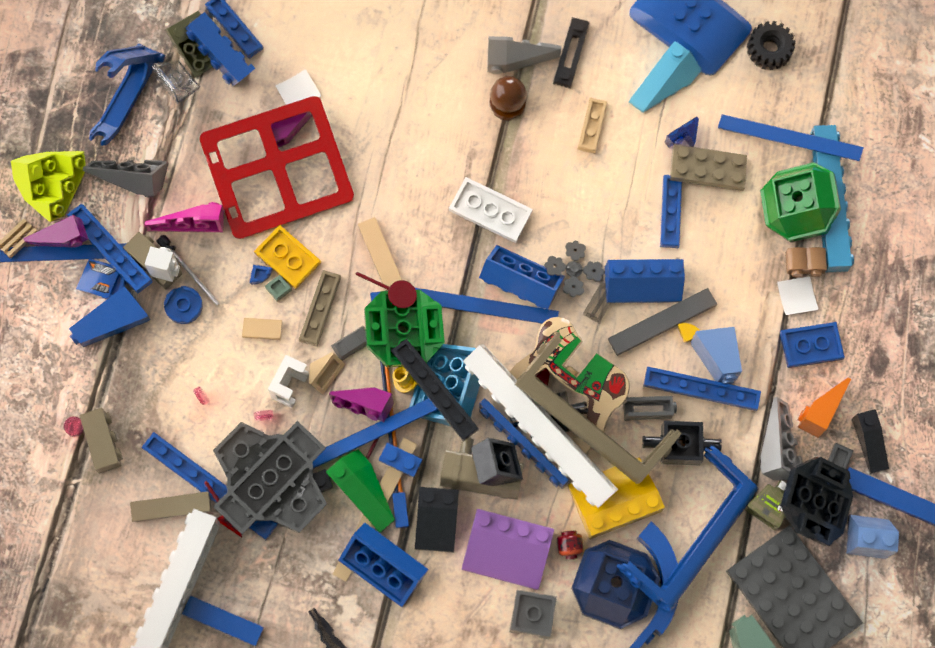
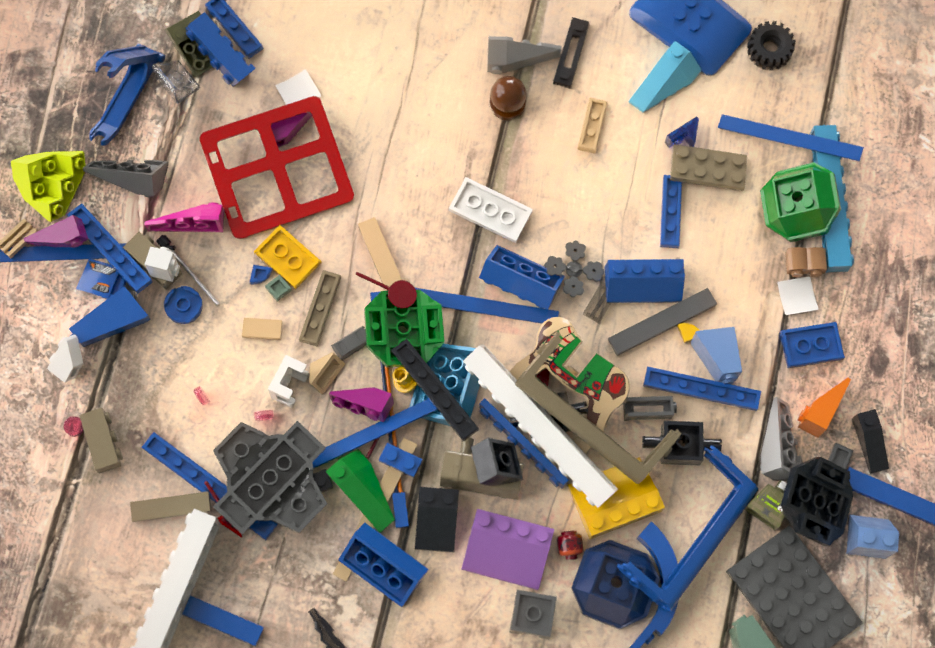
(67, 359): none -> white slope

